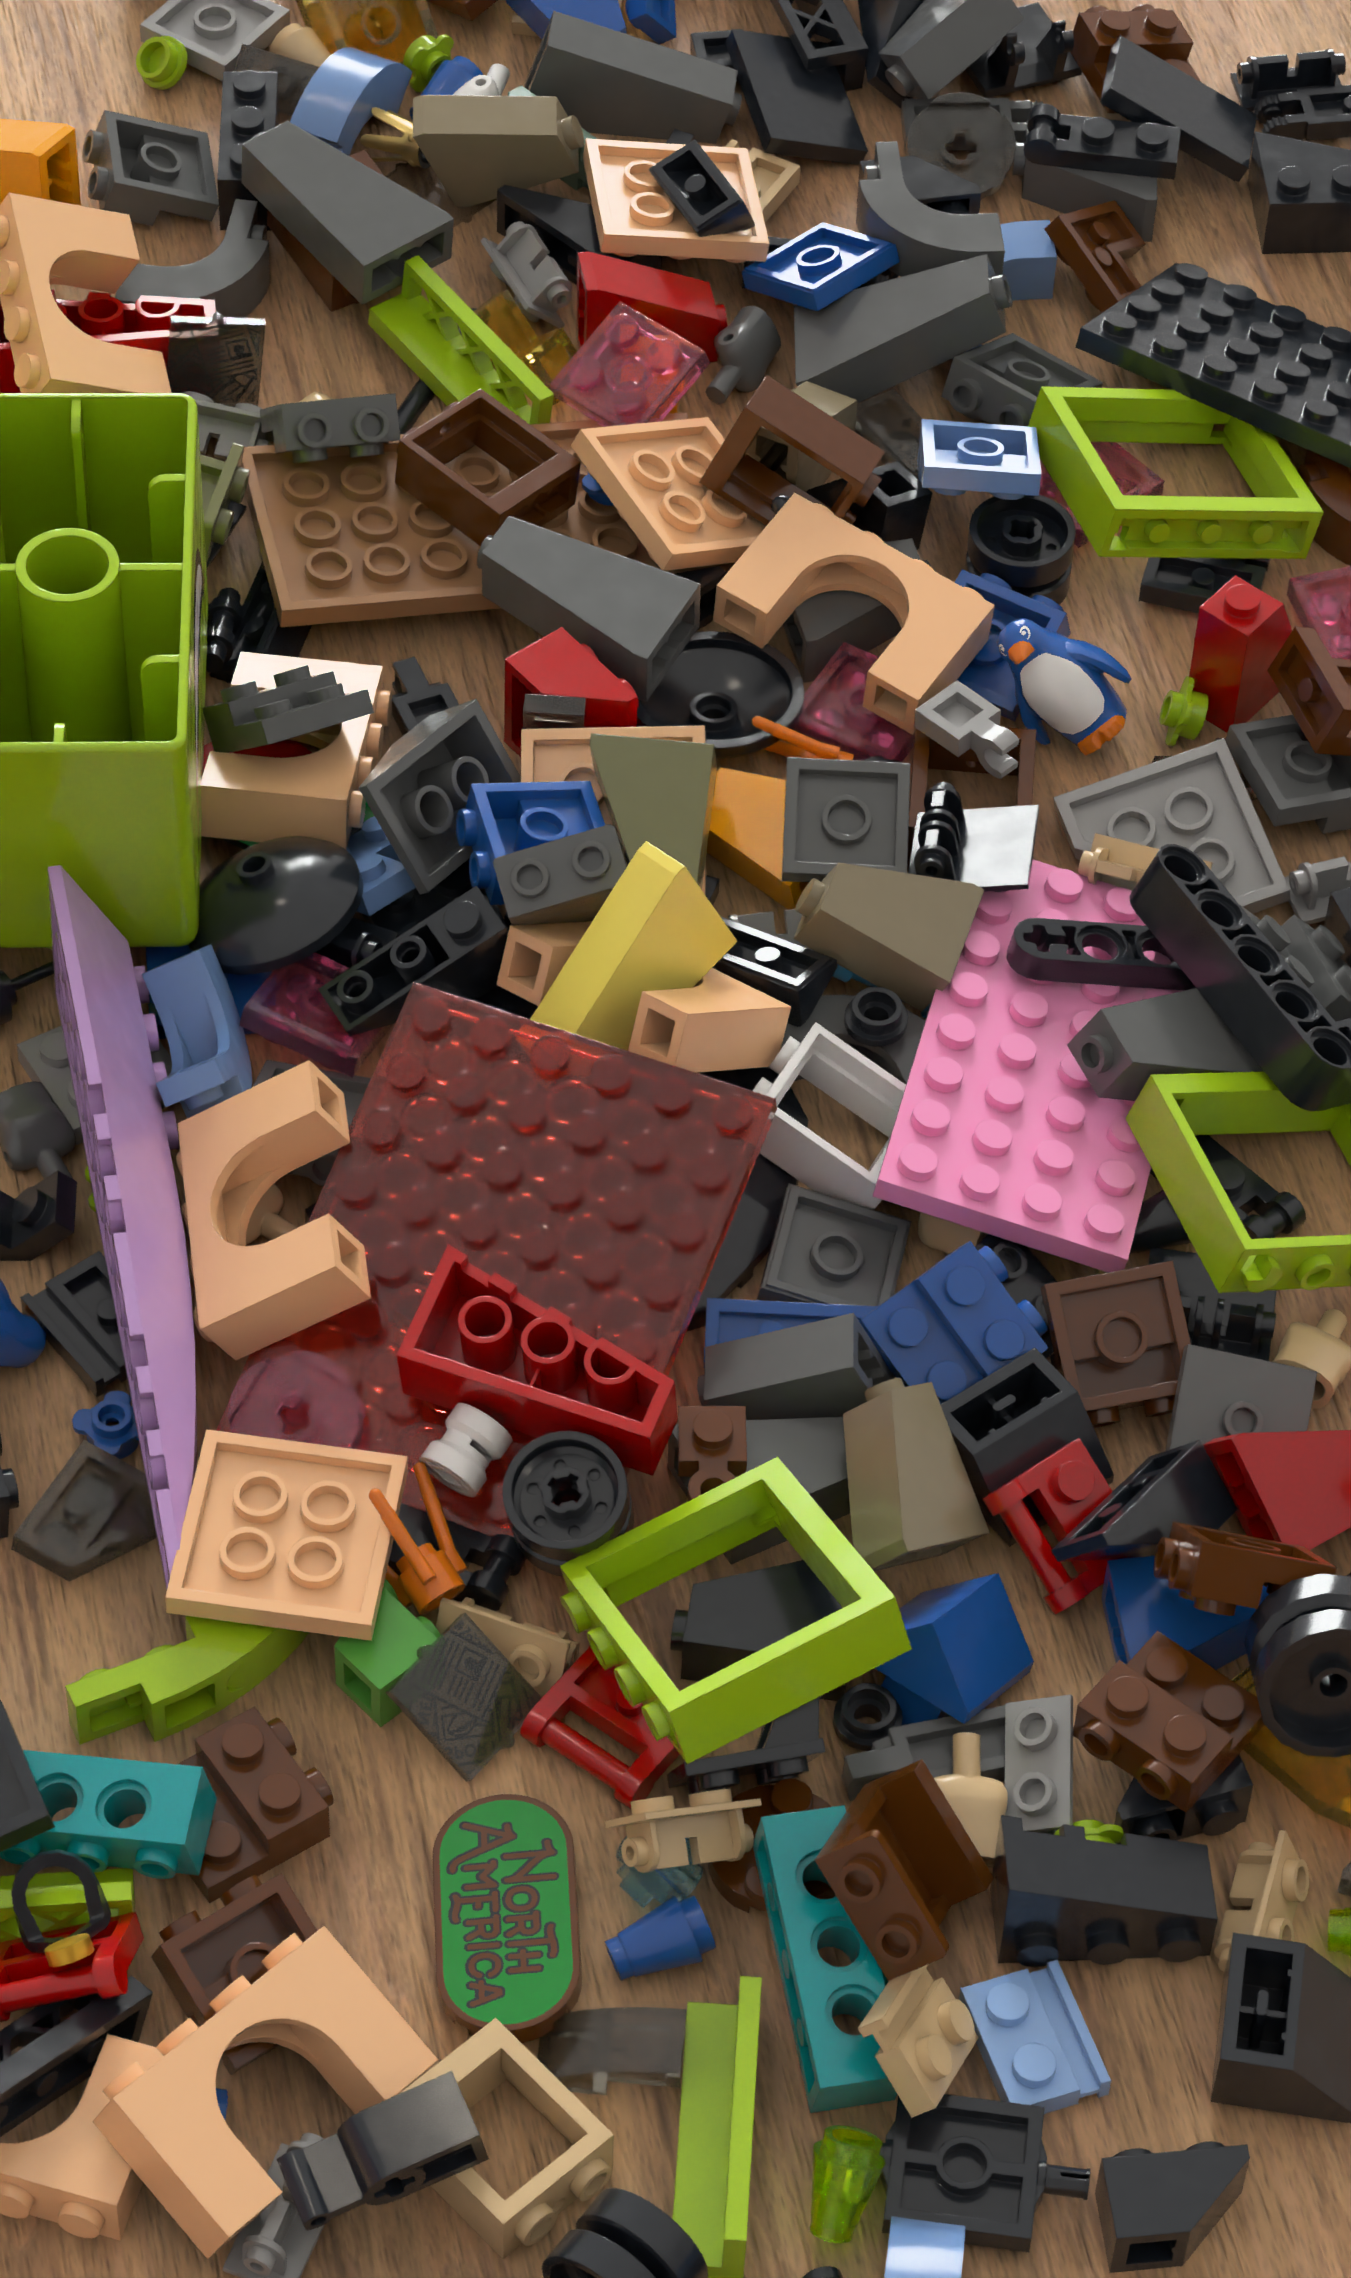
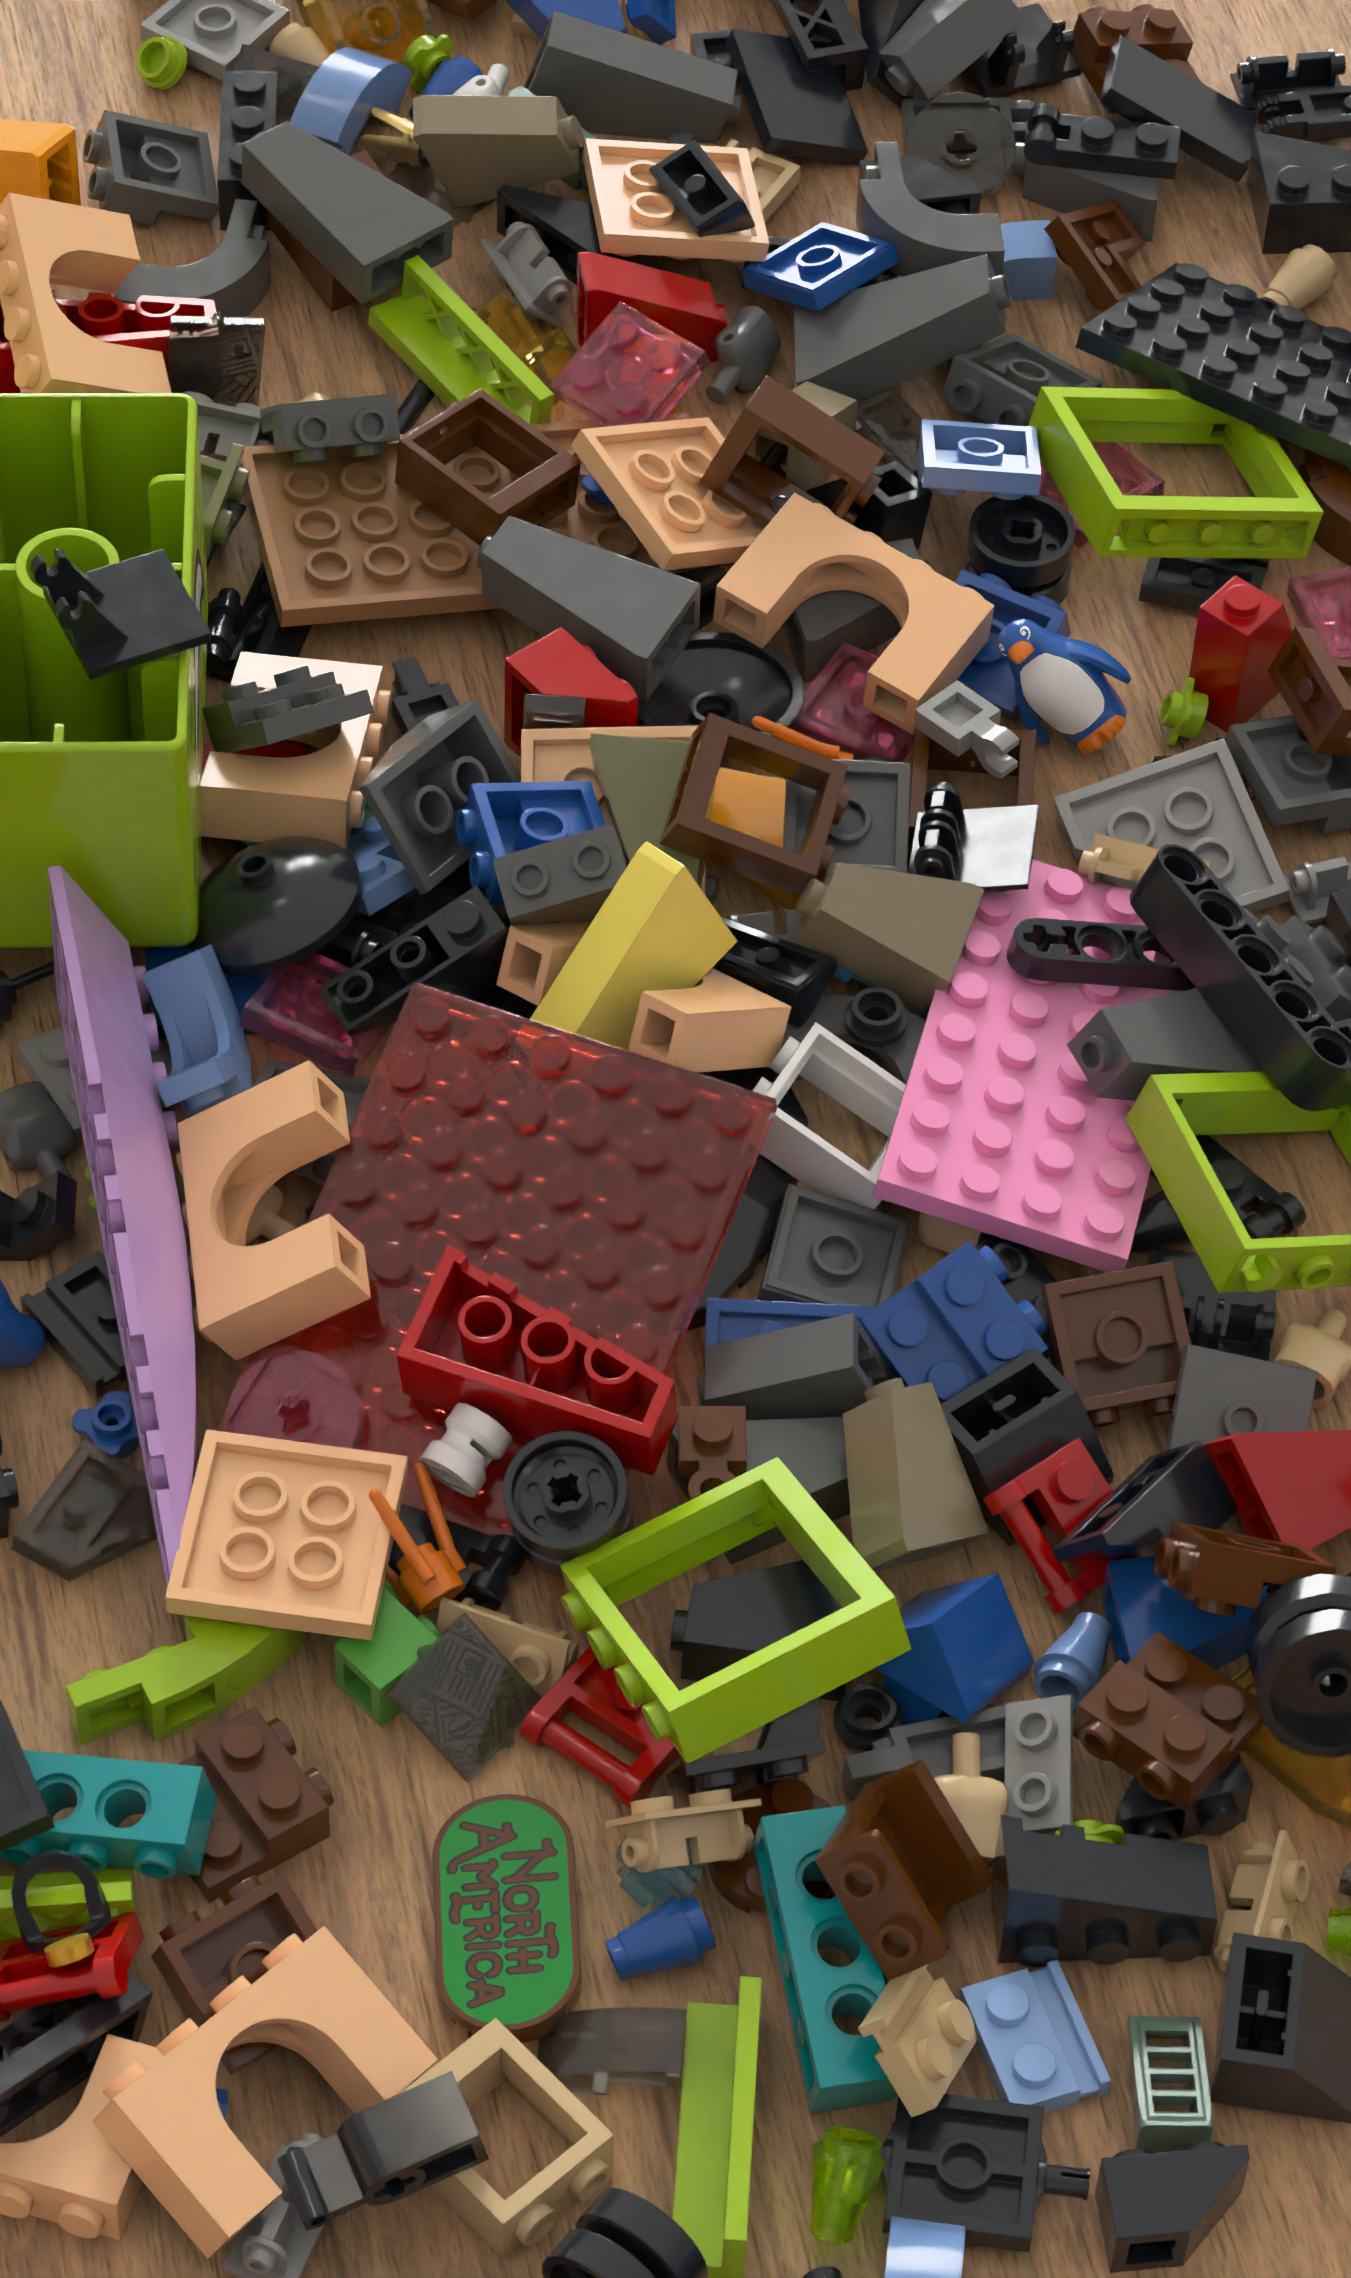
(121, 610): none -> black plate
(738, 852): none -> reddish brown window
(1074, 1660): none -> medium blue cone
(1169, 2129): none -> sand green slope
(1302, 278): none -> tan cone

